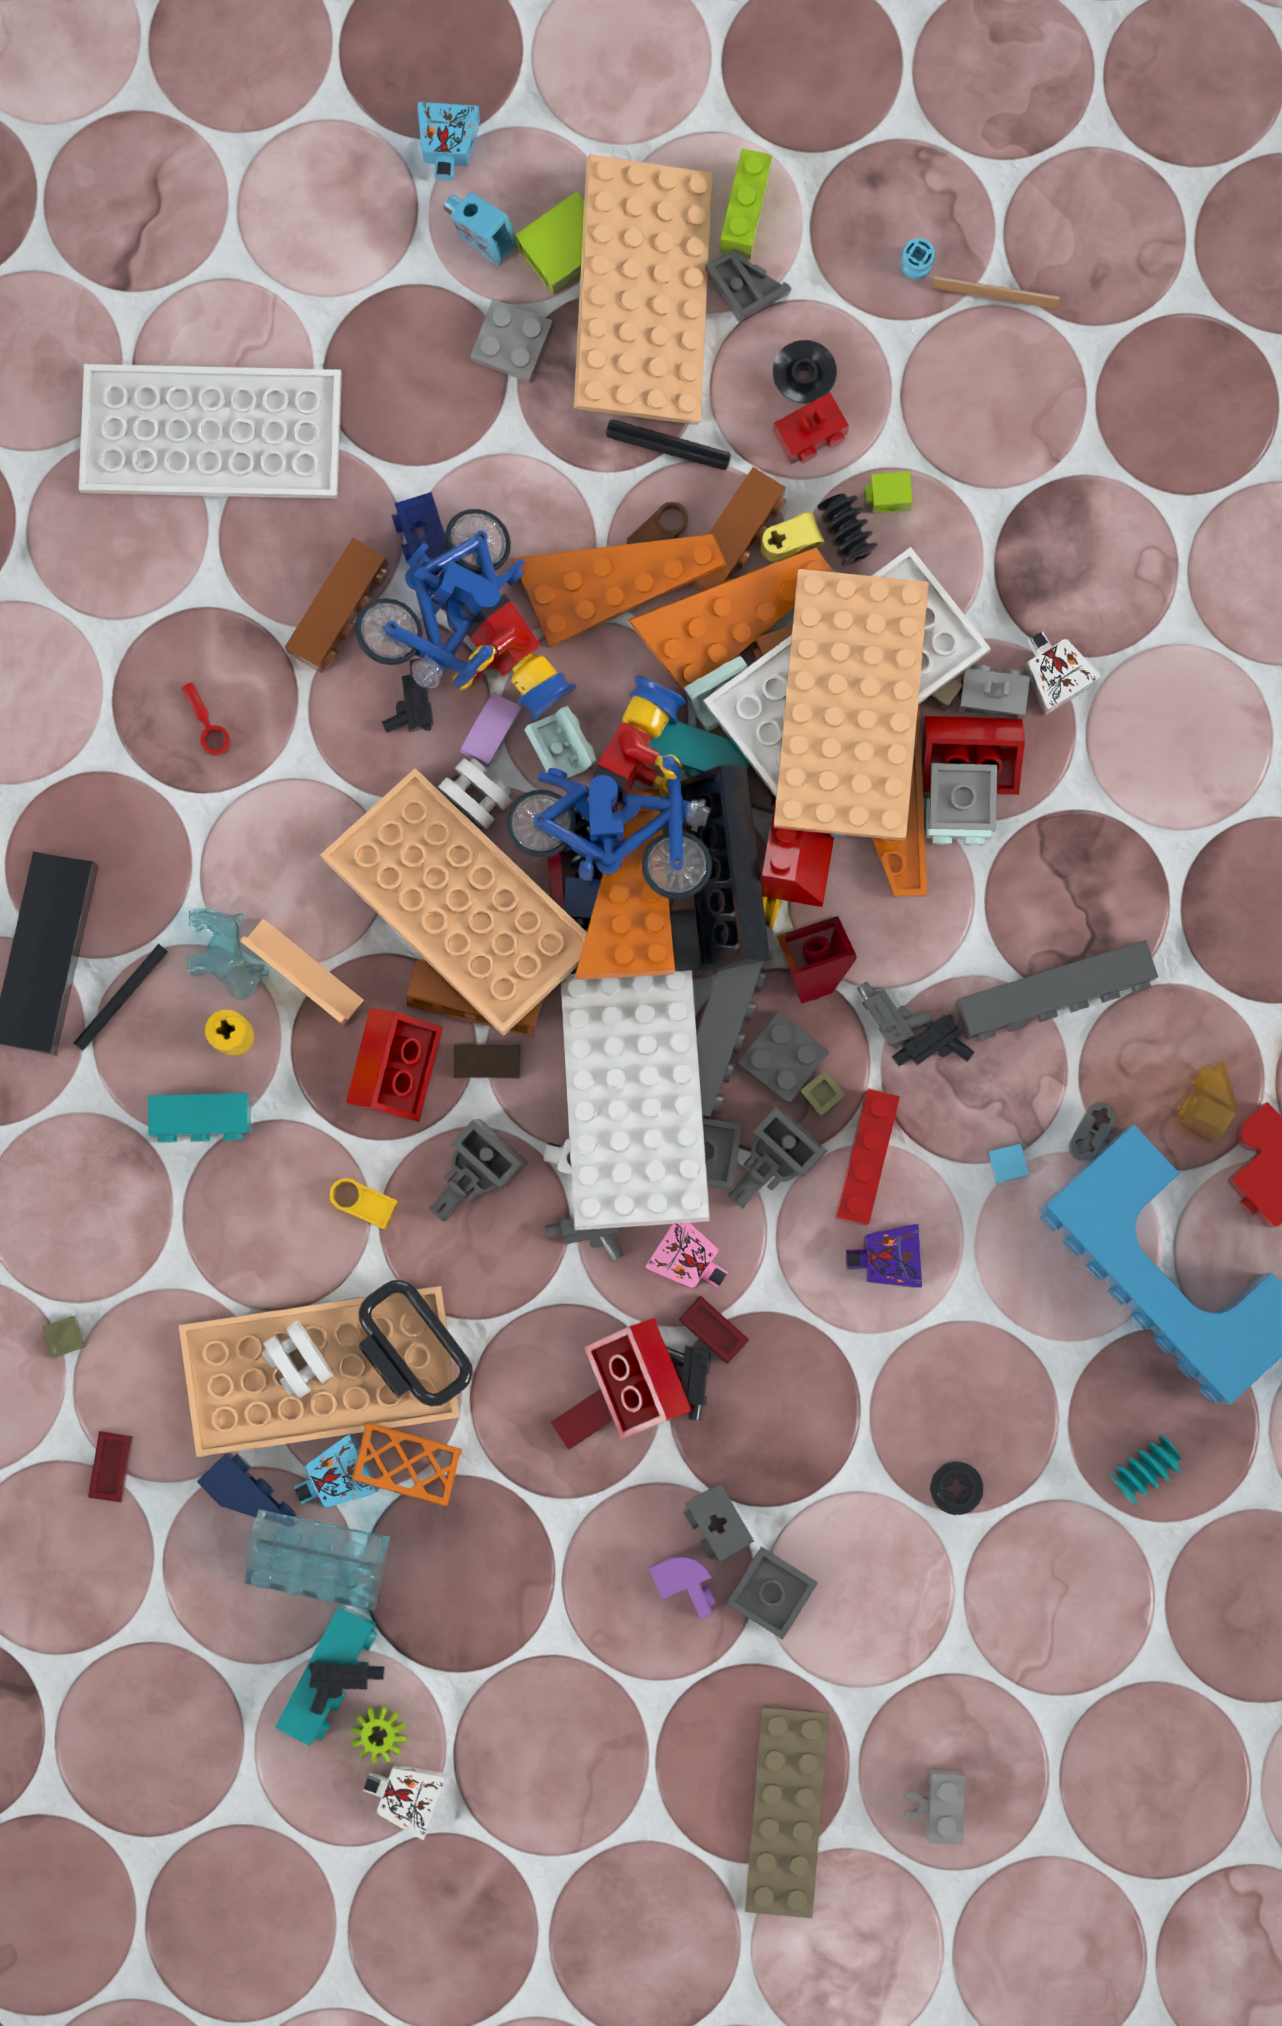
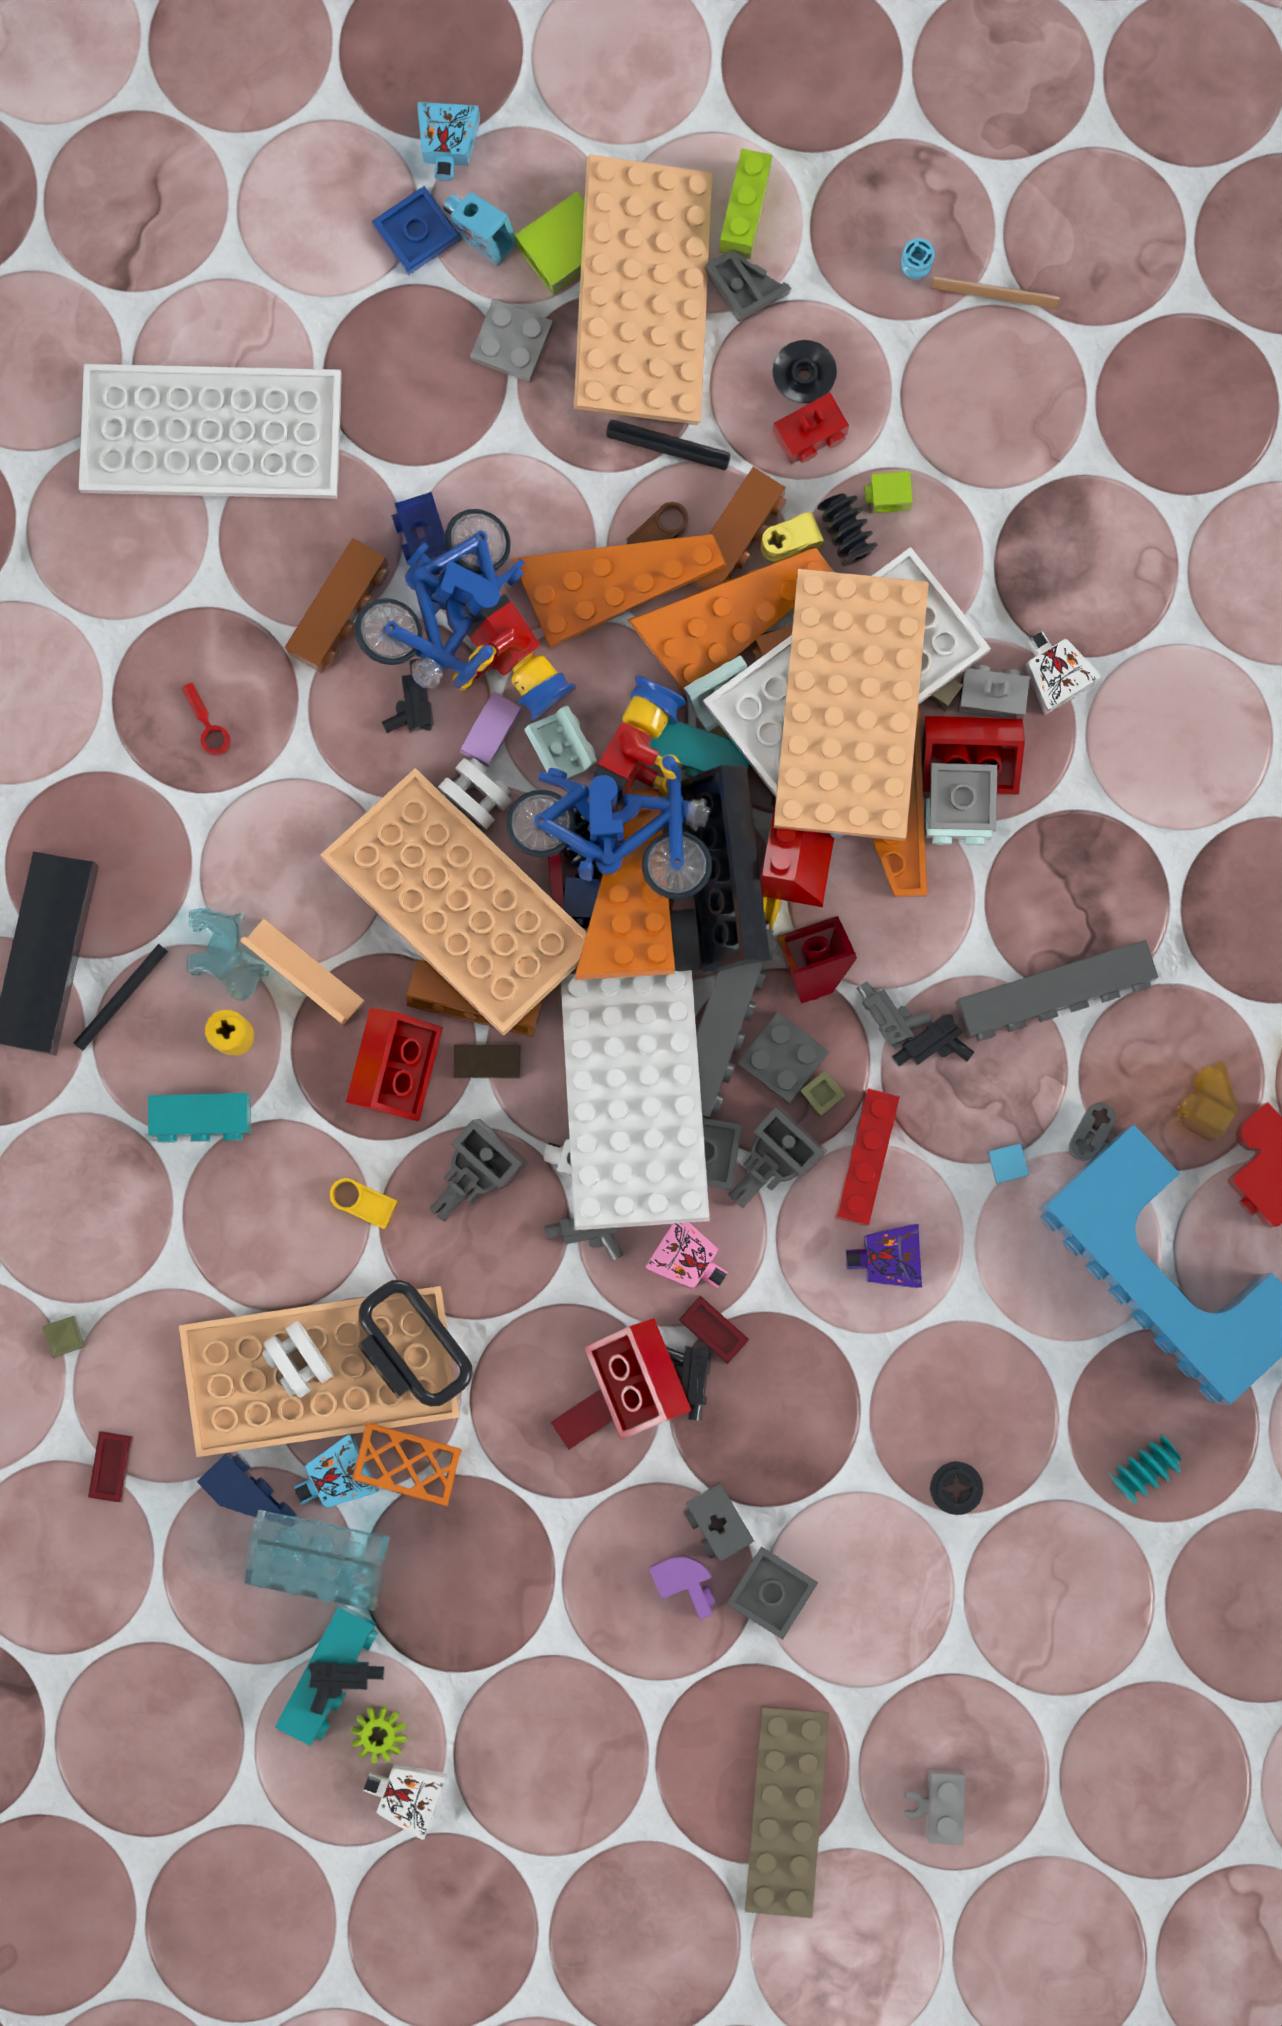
(416, 230): none -> blue tile

